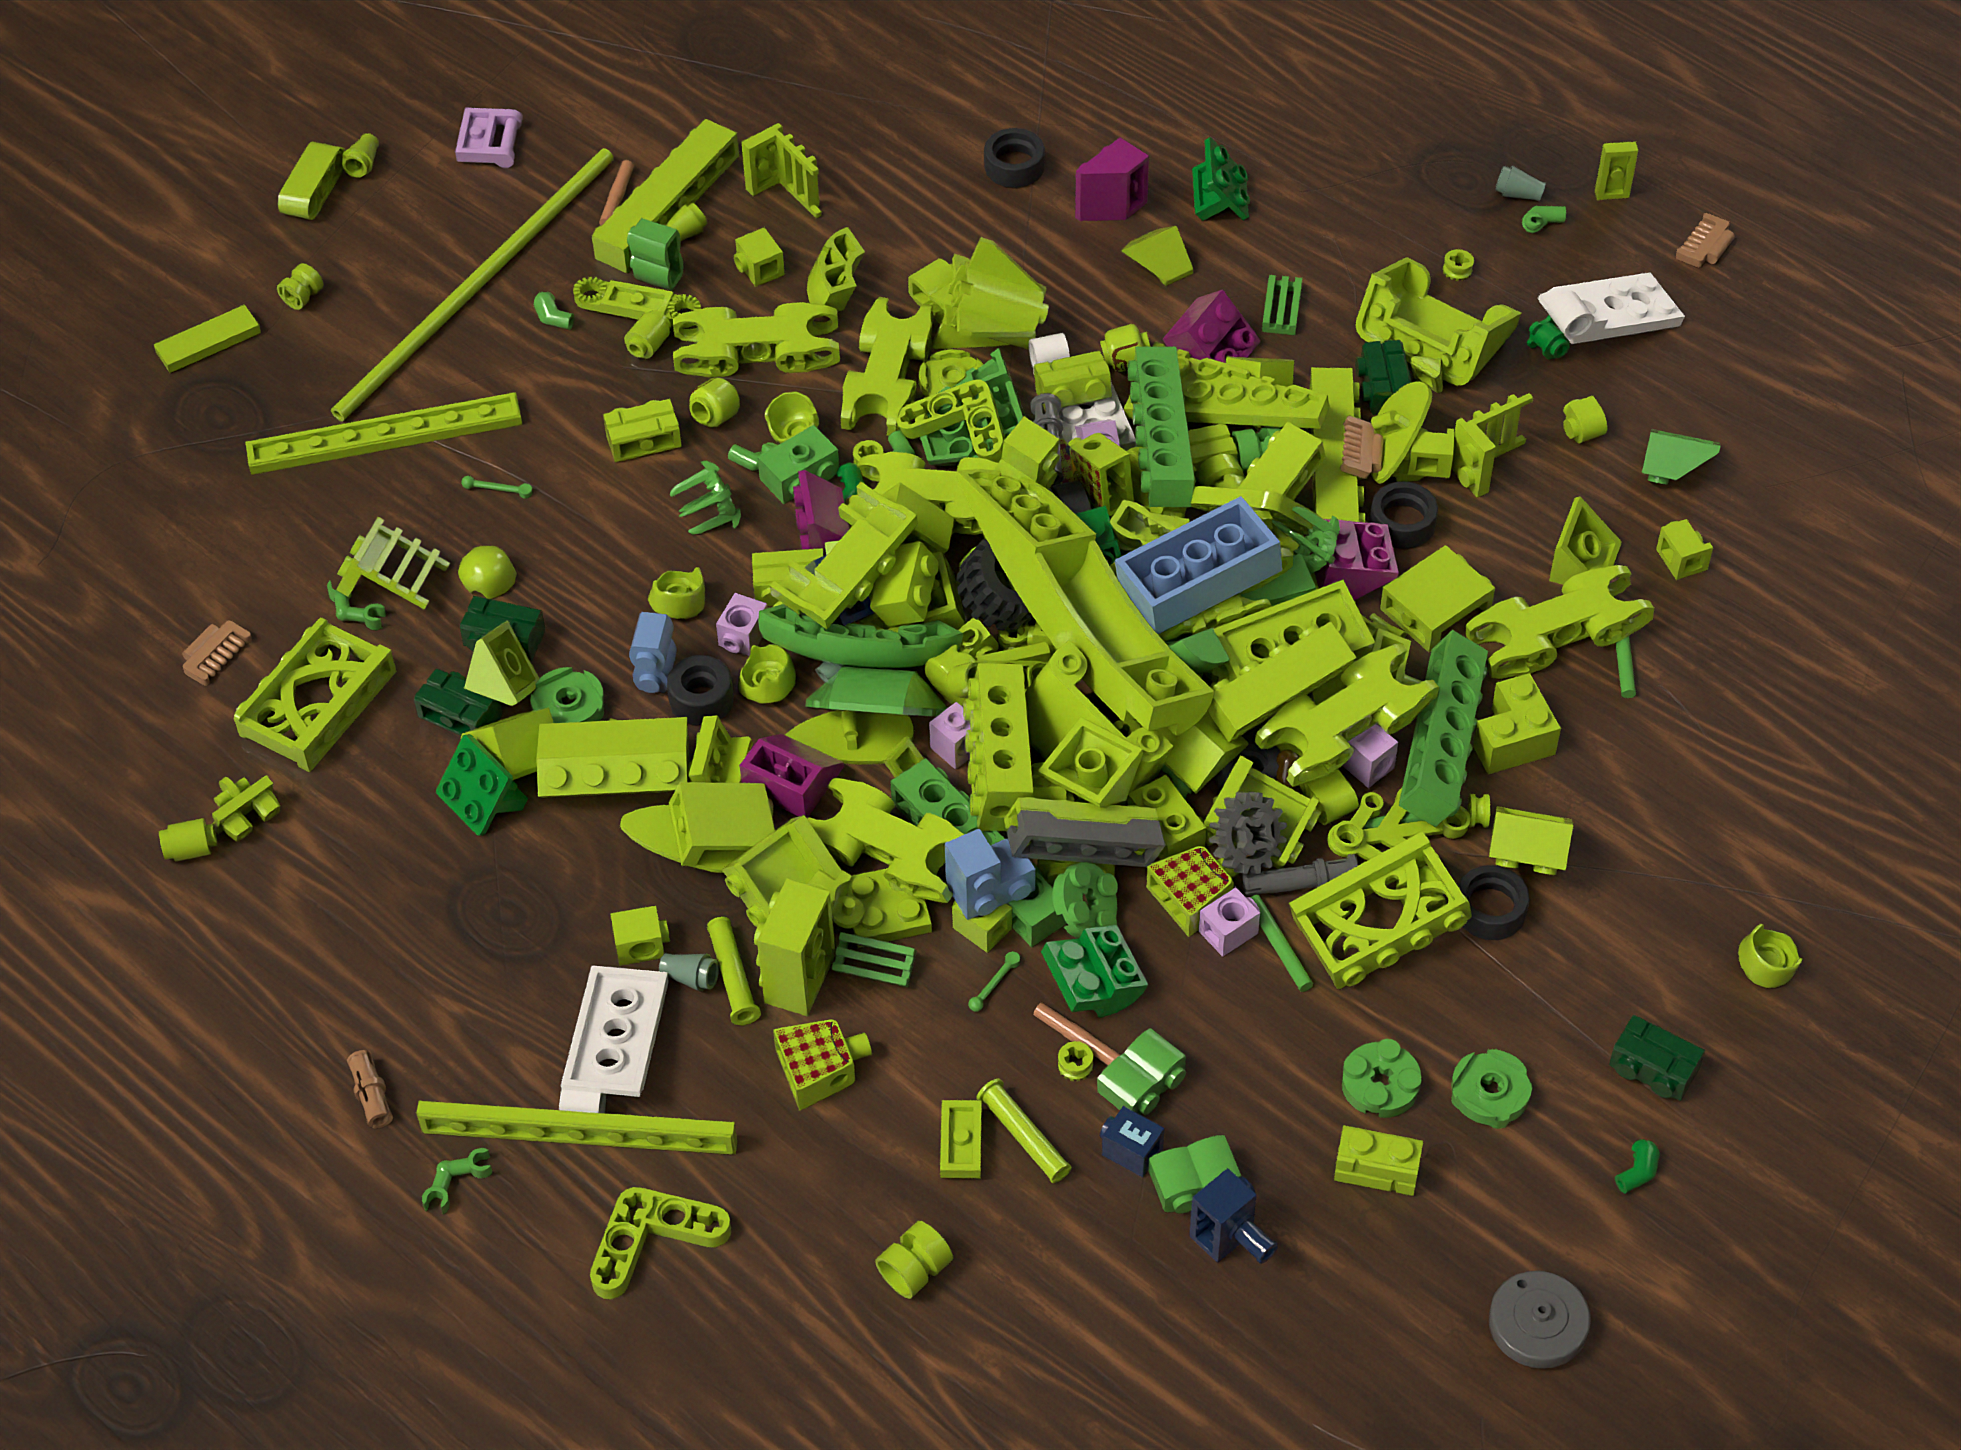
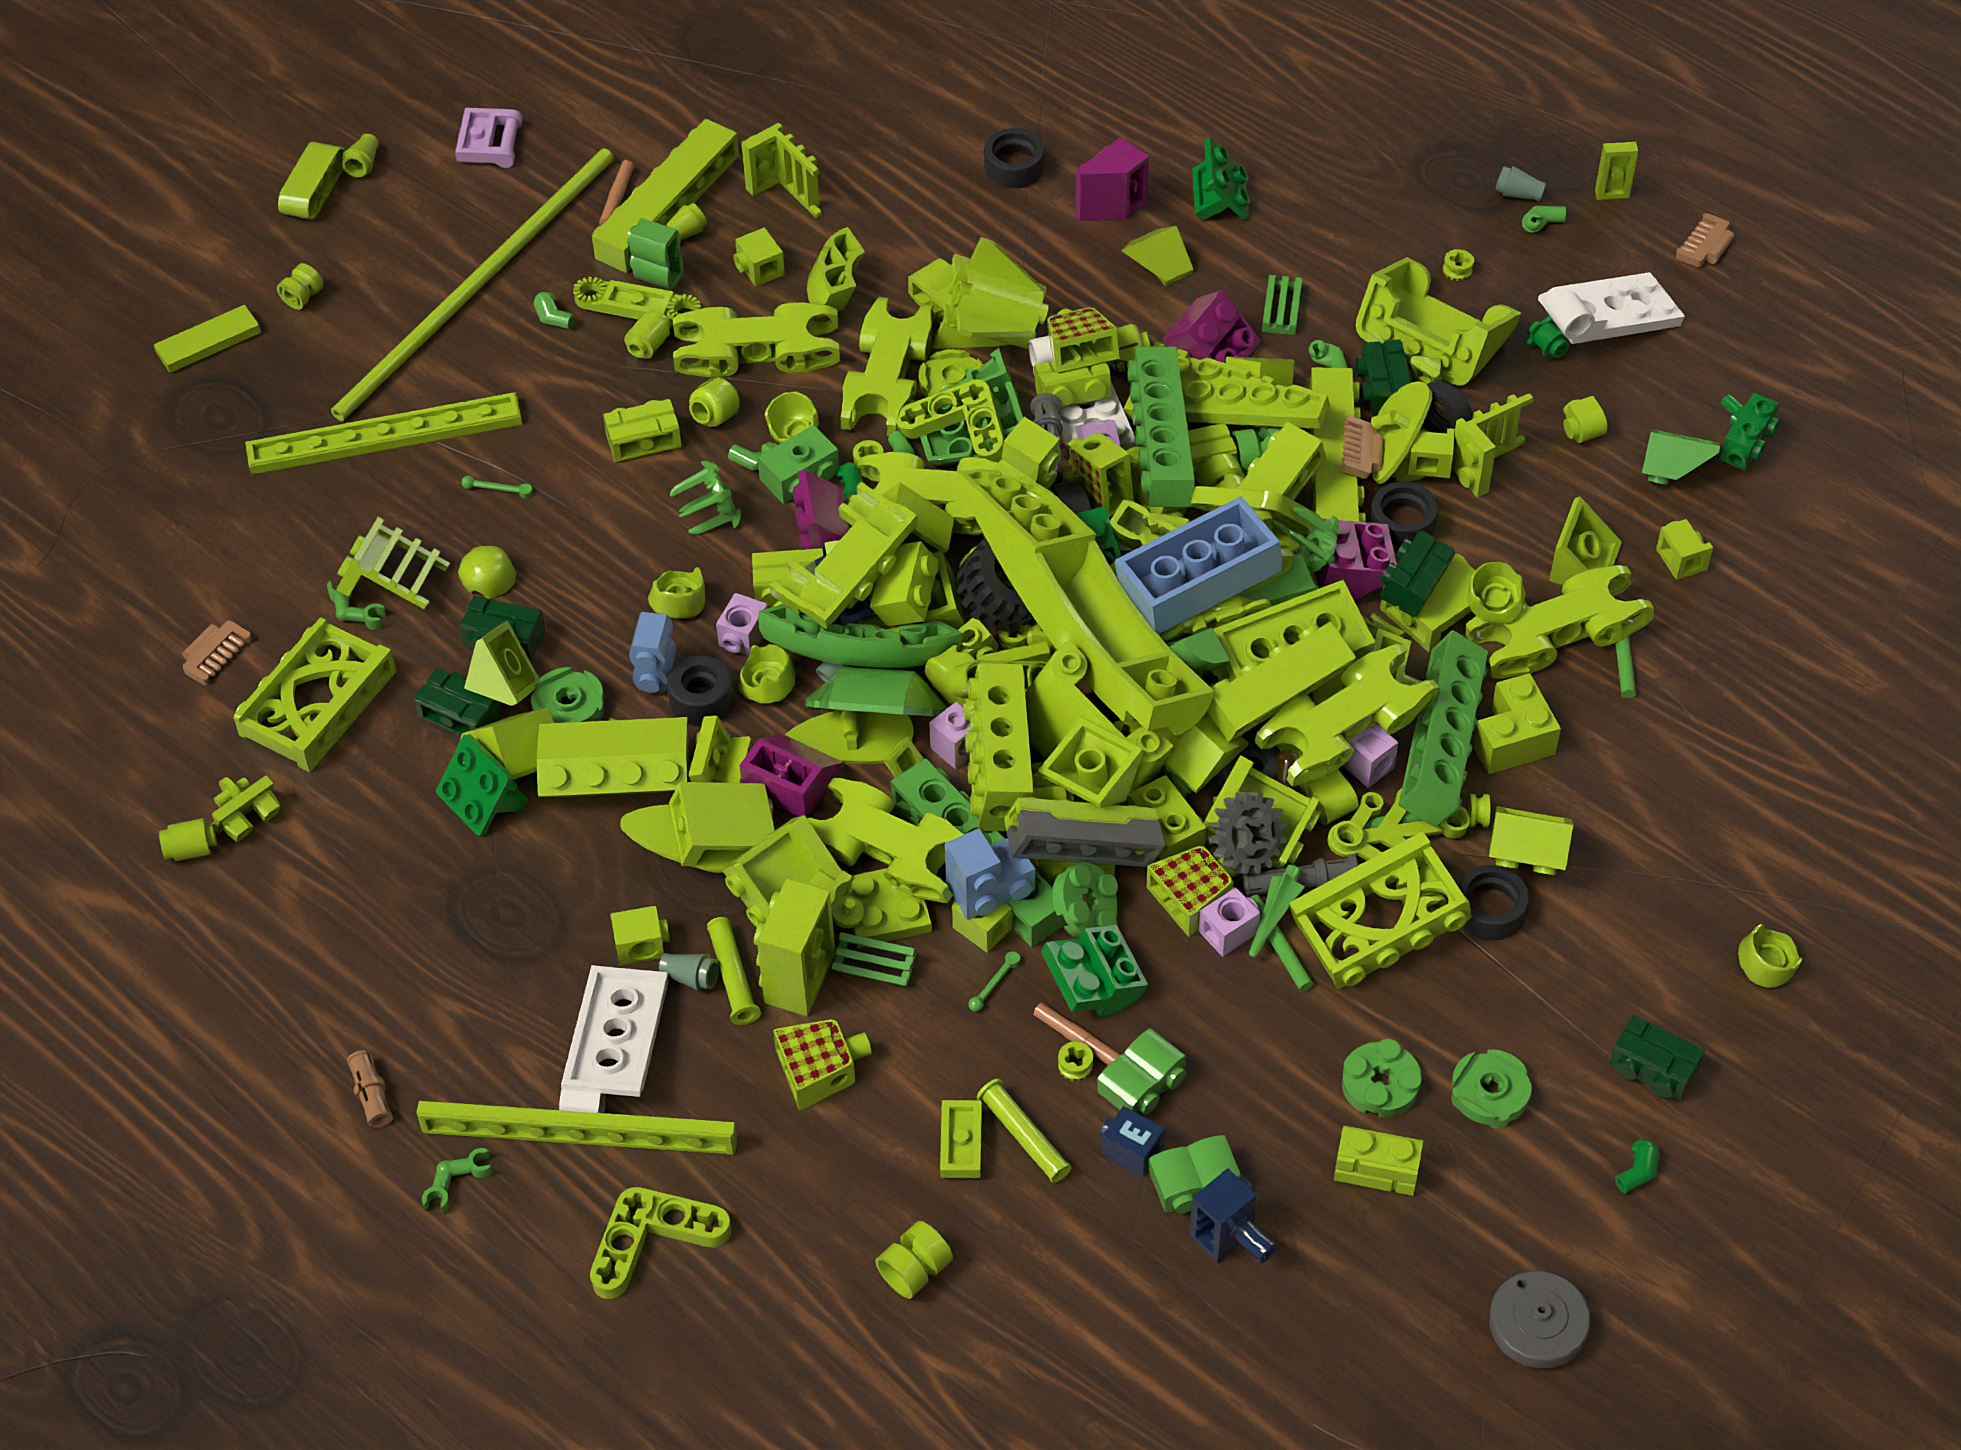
(1081, 339): none -> lime torso
(1281, 892): none -> bright green piece
(1327, 354): none -> bright green arm
(1416, 574): none -> dark green brick
(1452, 401): none -> black tyre
(1496, 592): none -> lime hair
(1749, 429): none -> green brick

